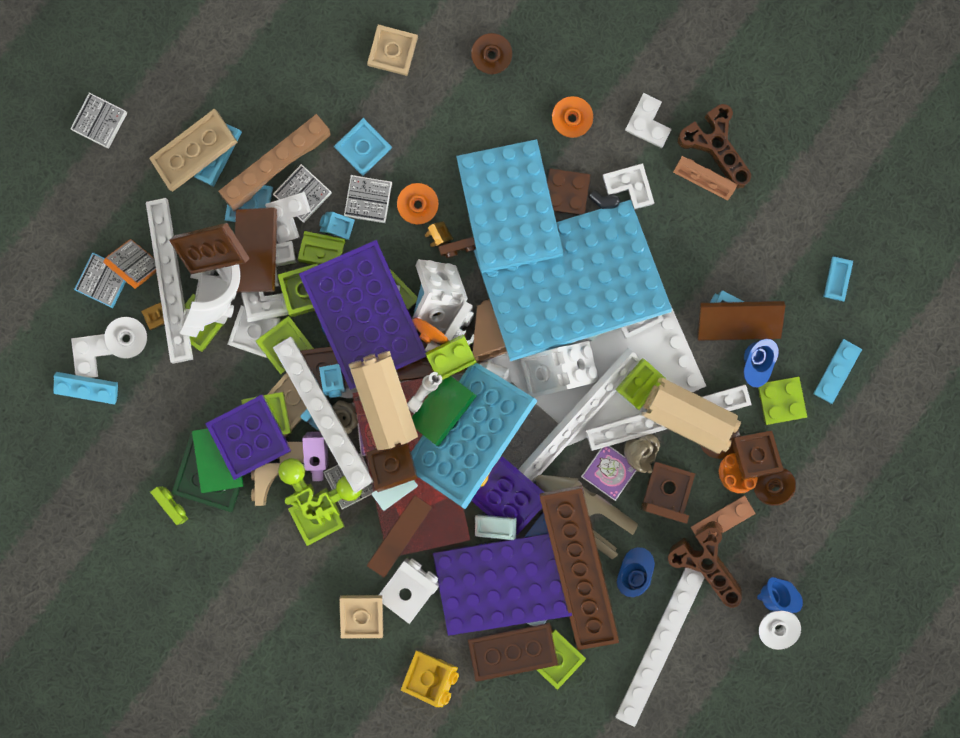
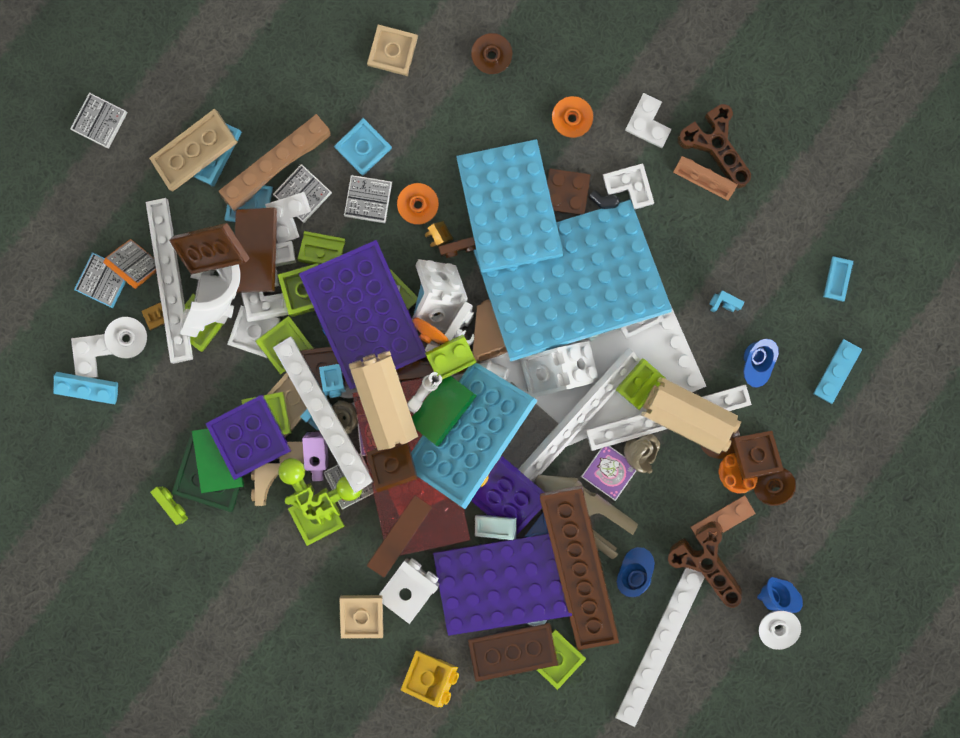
(336, 225): medium azure bracket -> none
(390, 496): light aqua tile -> none
(664, 504): reddish brown bracket -> none
(741, 320): reddish brown tile -> none
(782, 401): lime plate -> none

